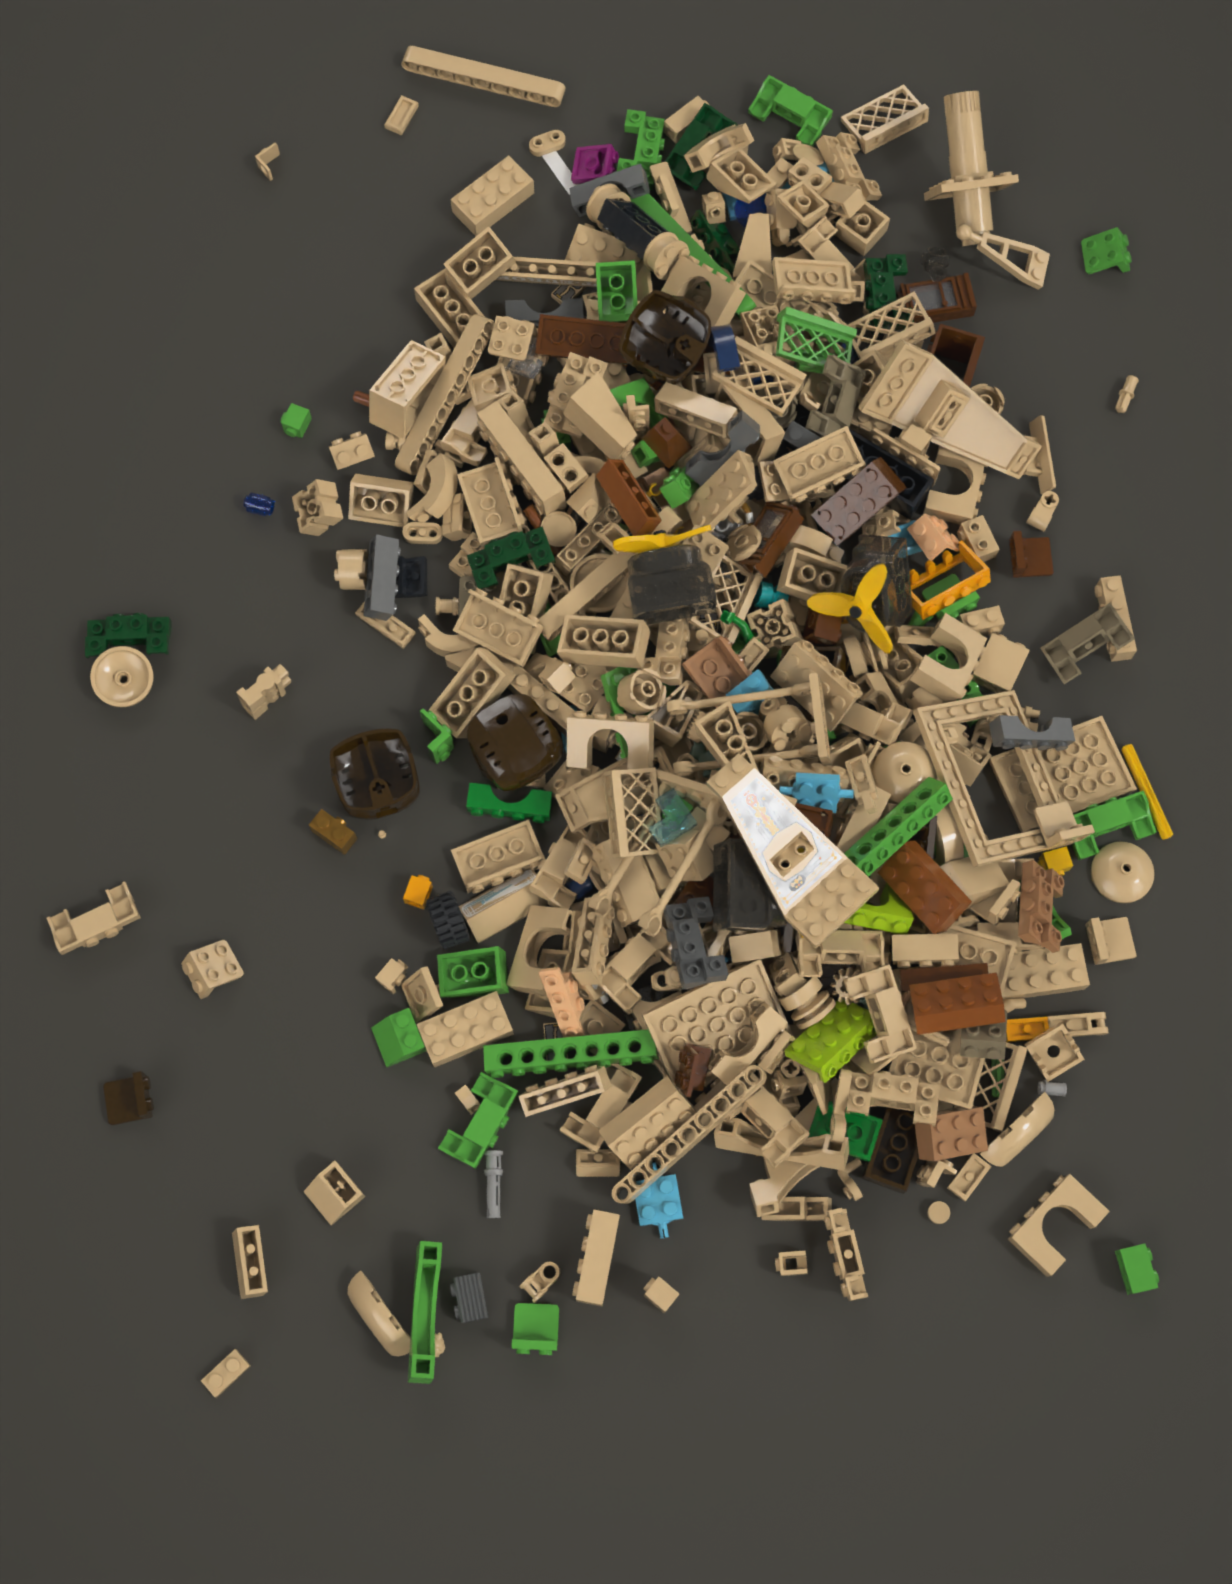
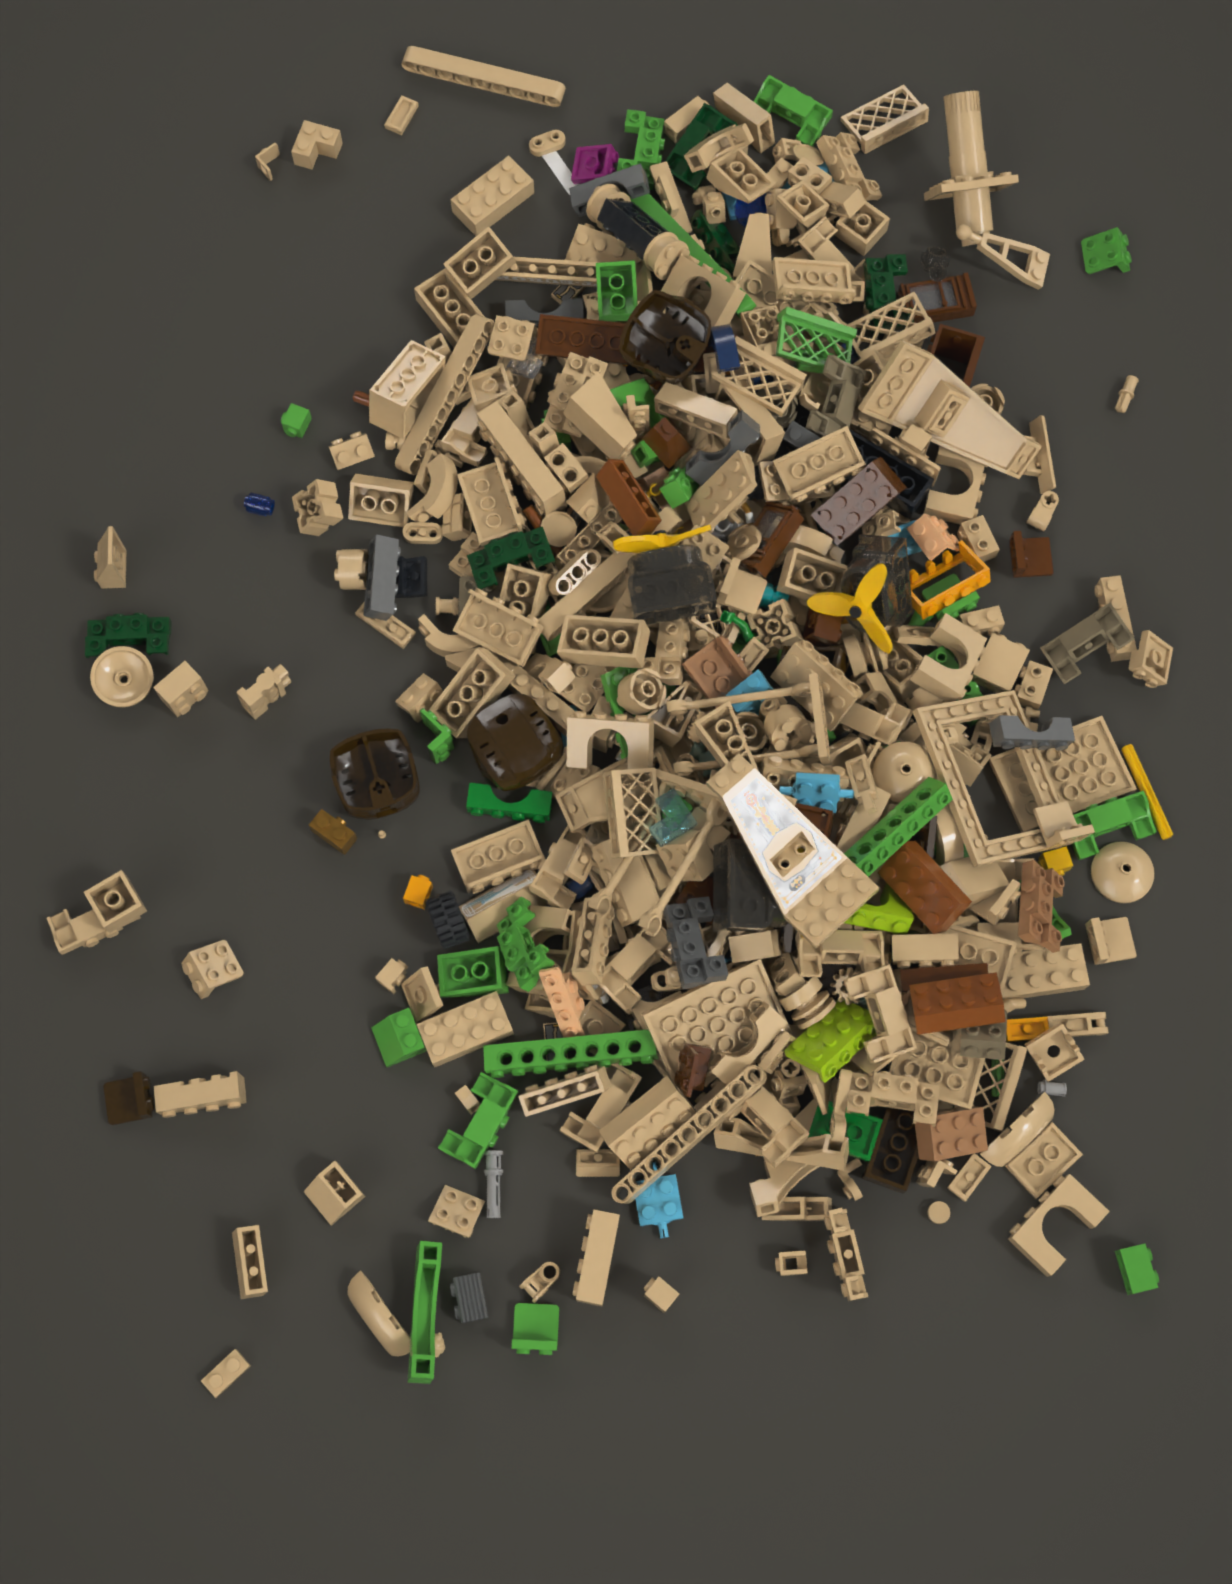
(110, 561): none -> tan slope
(115, 901): none -> tan brick
(181, 689): none -> tan brick
(200, 1094): none -> tan wedge
(315, 140): none -> tan brick
(419, 695): none -> tan bracket
(456, 1211): none -> tan hinge
(518, 945): none -> bright green bracket
(550, 774): none -> tan bar
(583, 570): none -> tan beam
(697, 195): none -> tan arm
(740, 589): none -> tan bracket
(743, 110): none -> tan slope
(1033, 684): none -> tan brick
(1043, 1160): none -> tan tile
(1151, 660): none -> tan plate

